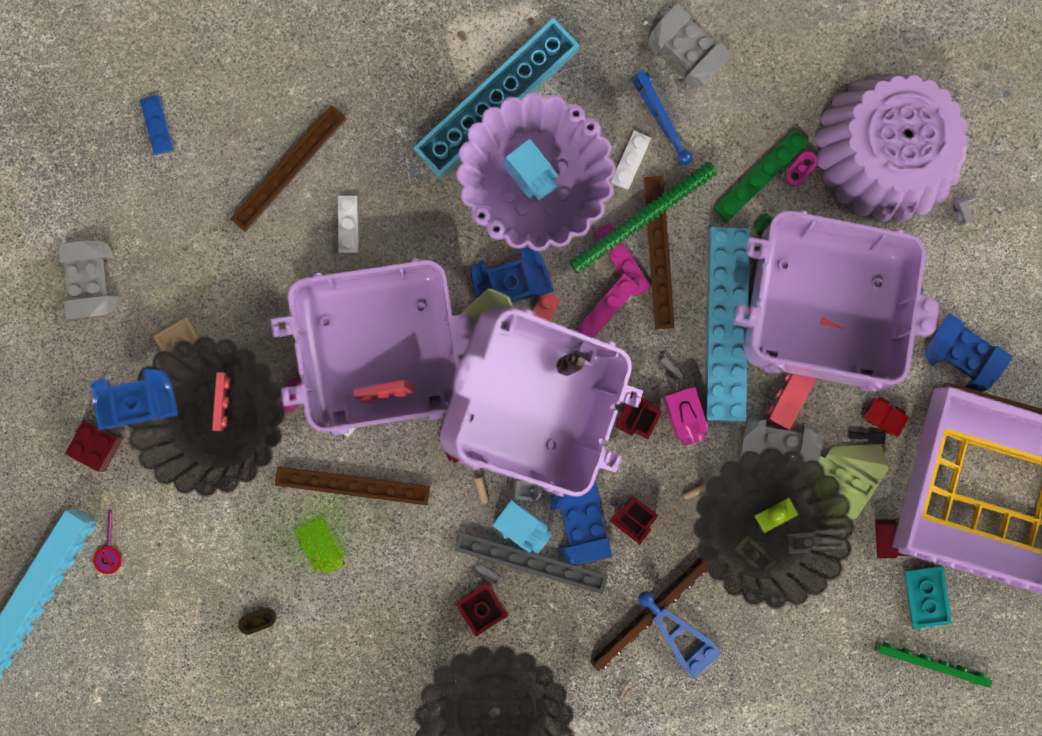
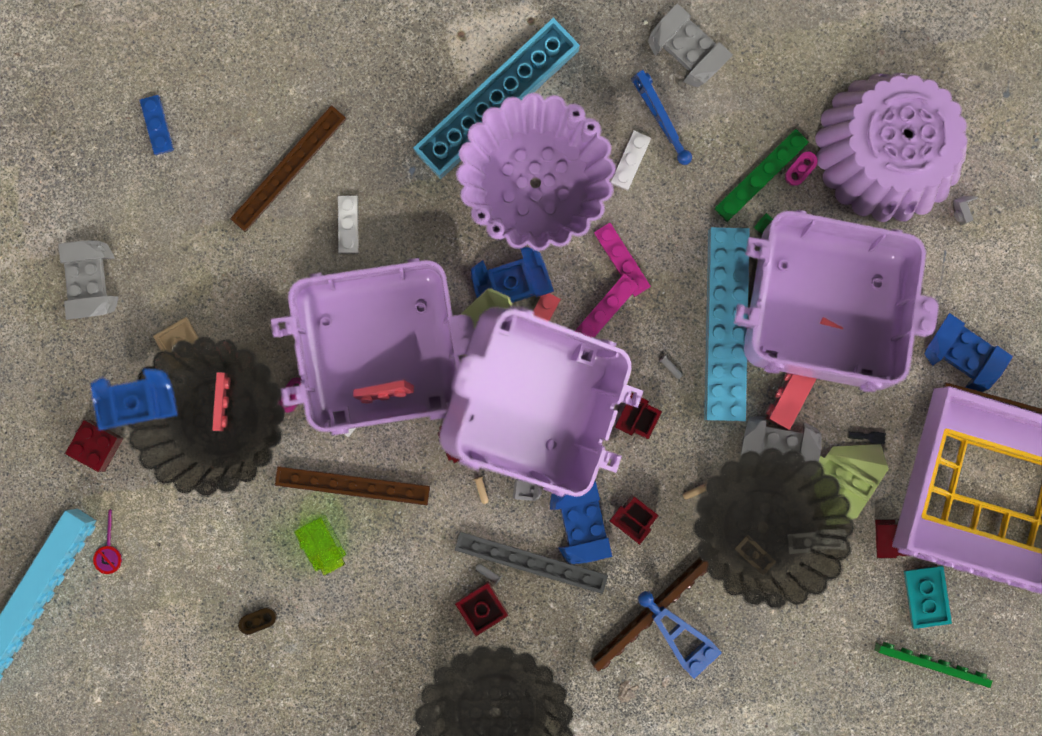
(522, 527): medium azure piece -> none
(531, 170): medium azure piece -> none
(571, 363): dark brown plate -> none
(643, 217): green piece -> none
(659, 258): reddish brown plate -> none
(686, 416): dark pink piece -> none
(776, 515): lime tile -> none
(885, 417): red brick -> none

